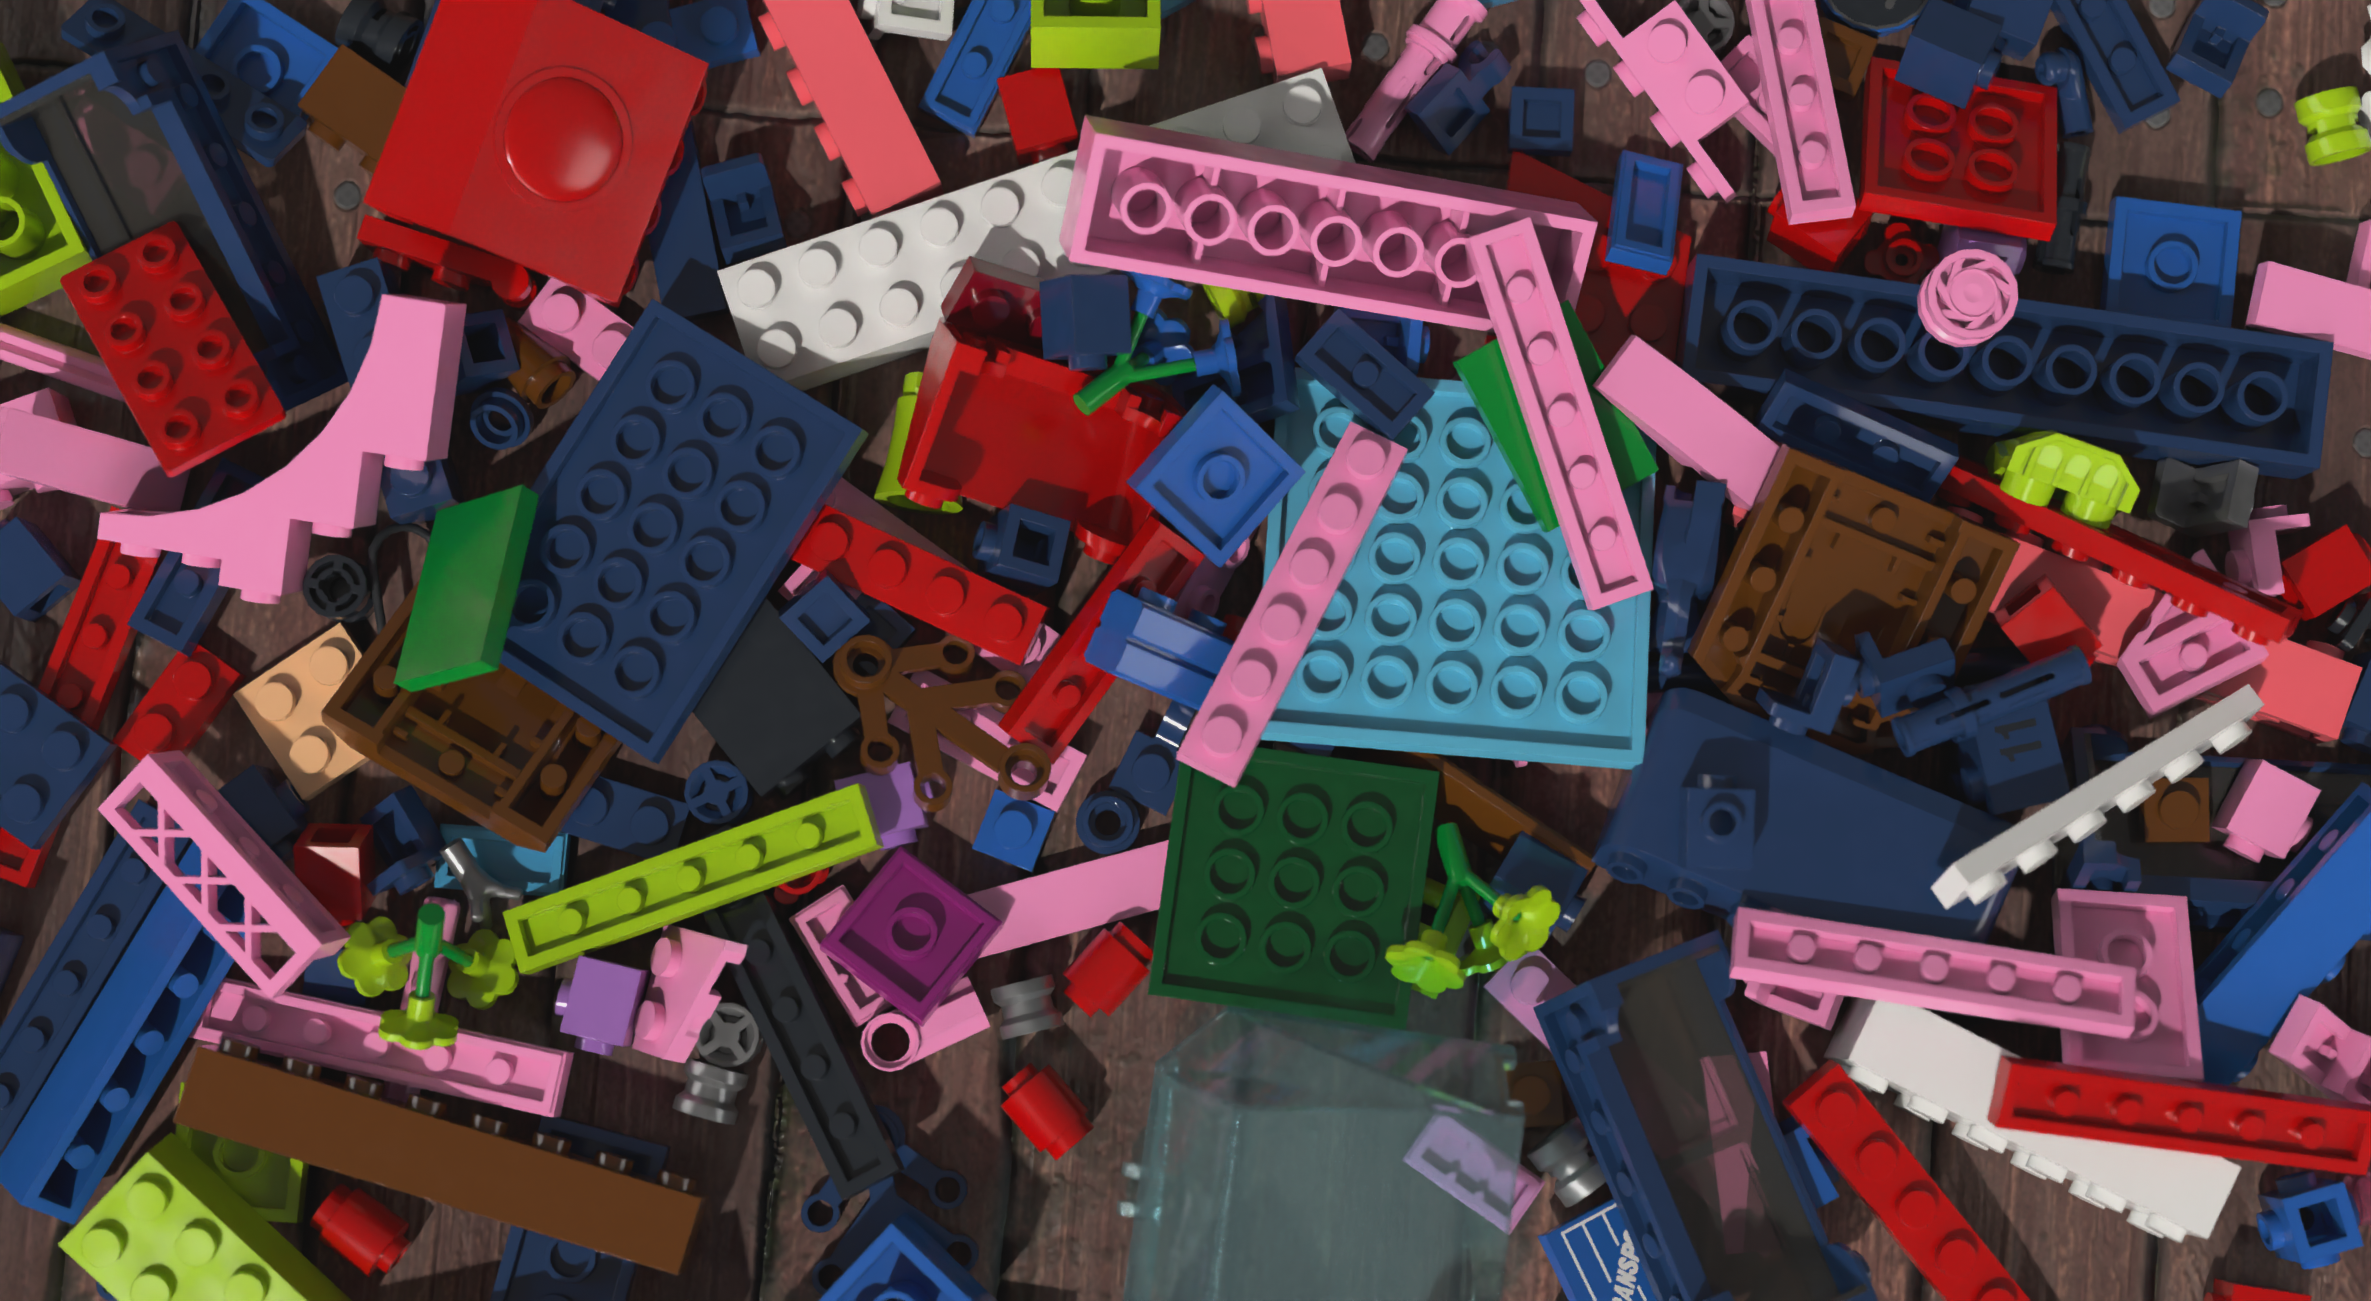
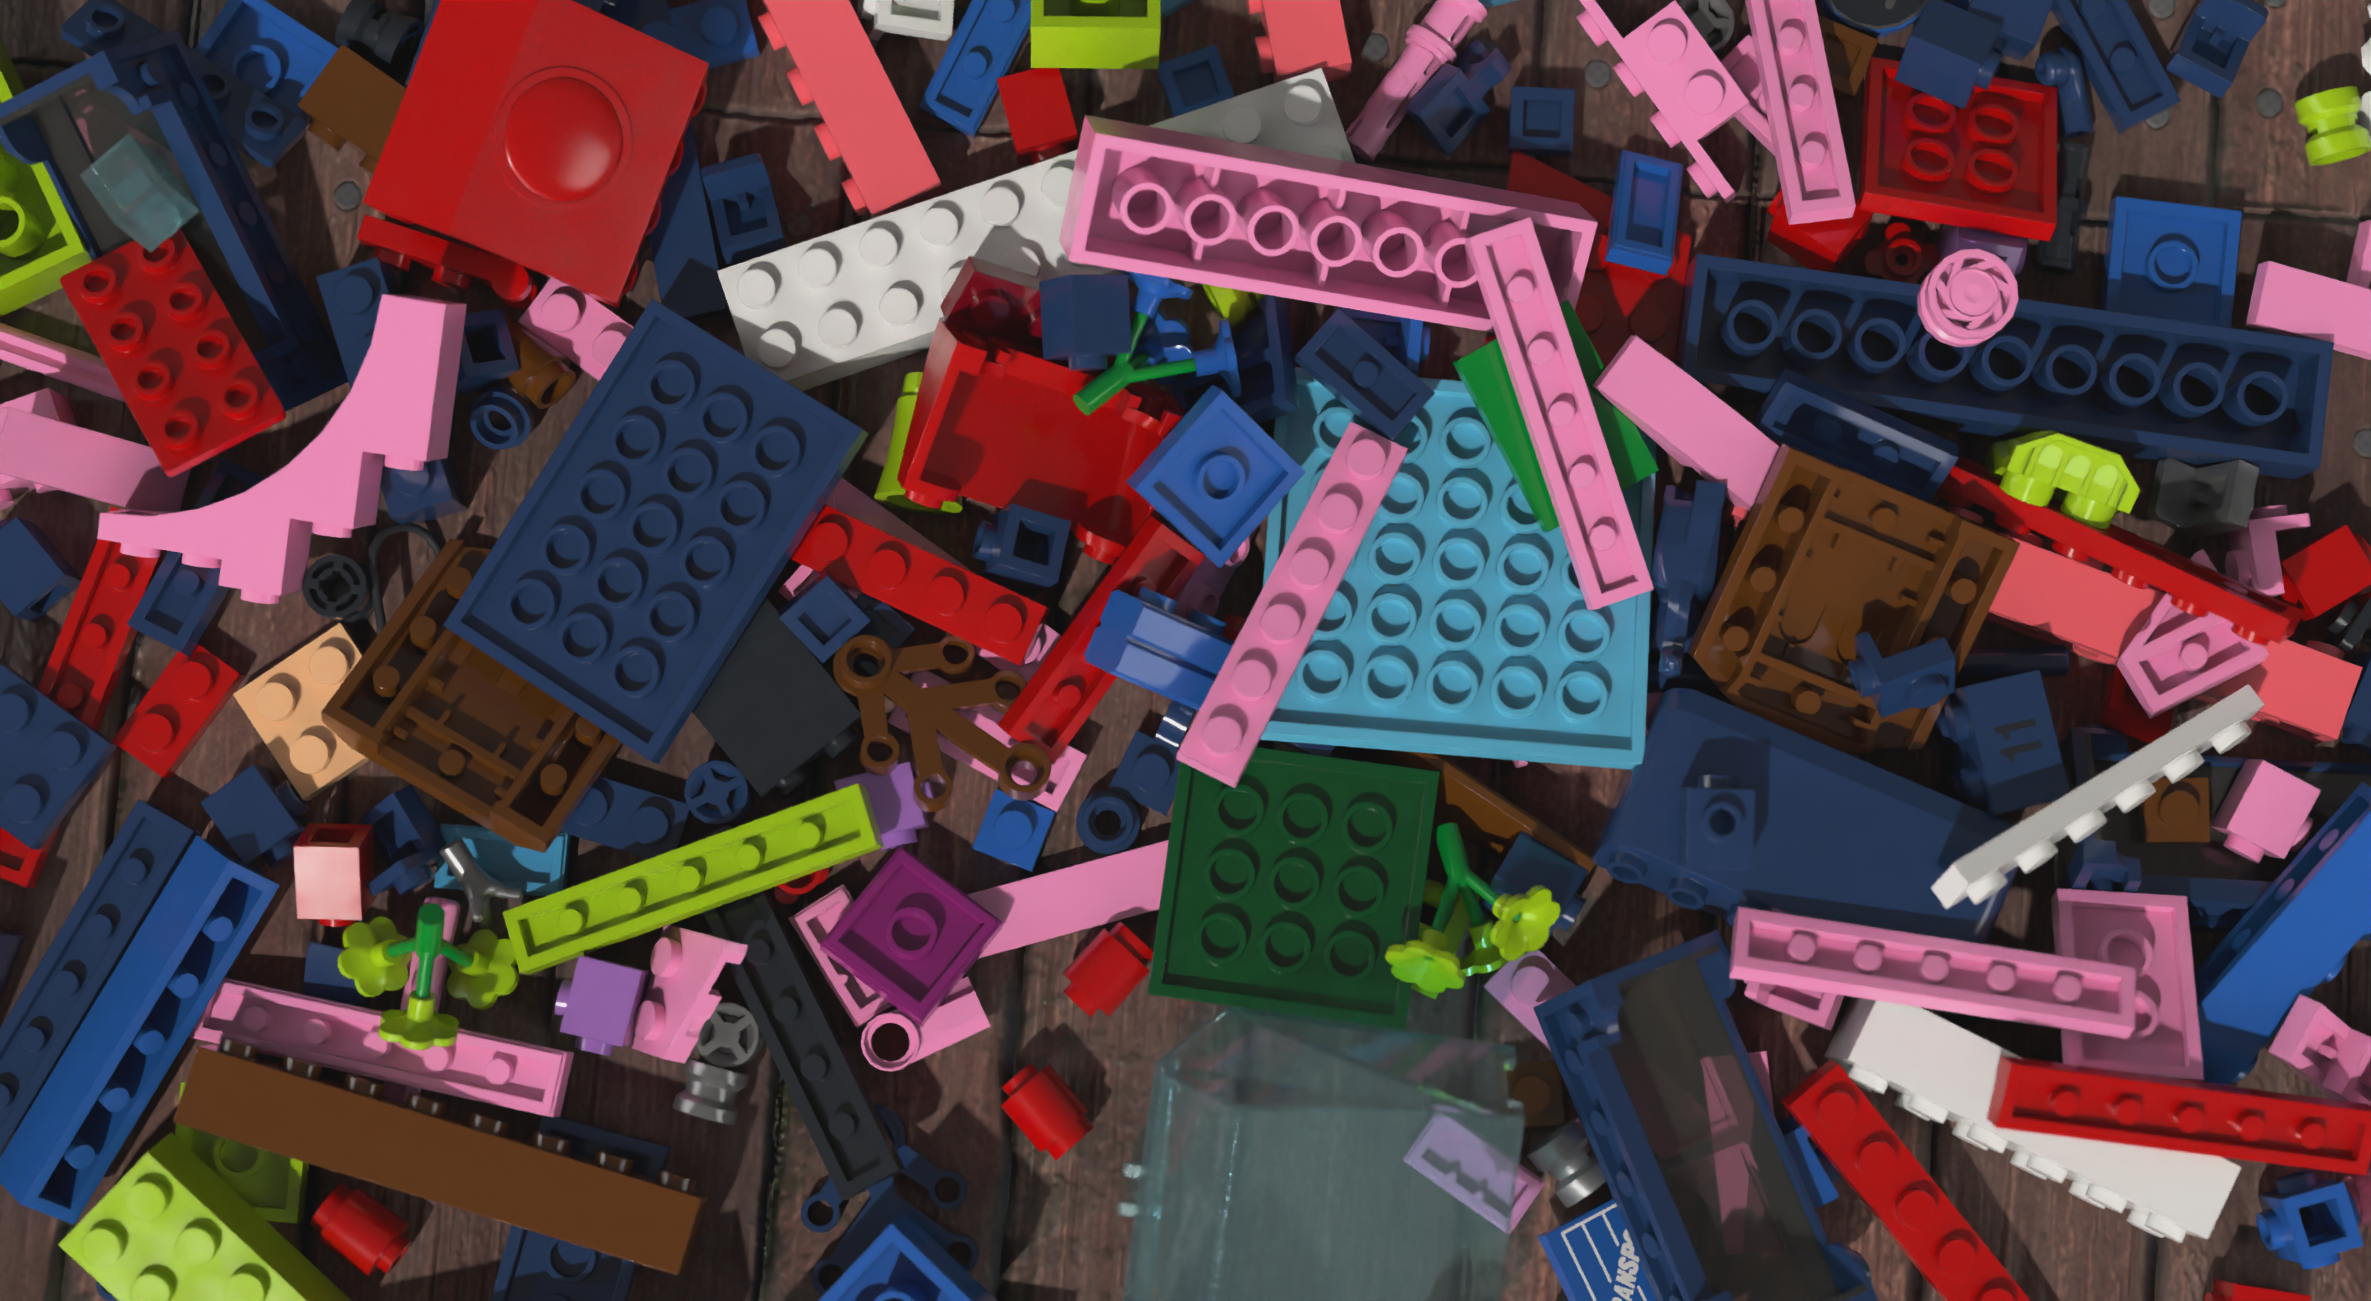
(139, 193): none -> clear light blue brick
(240, 855): bright pink fence -> none
(467, 589): green tile -> none
(1027, 1007): flat silver wheel -> none
(1194, 81): none -> blue plate
(1825, 687): dark blue bracket -> none
(1919, 728): dark blue pin -> none
(2046, 623): red brick -> none
(2125, 714): none -> red plate

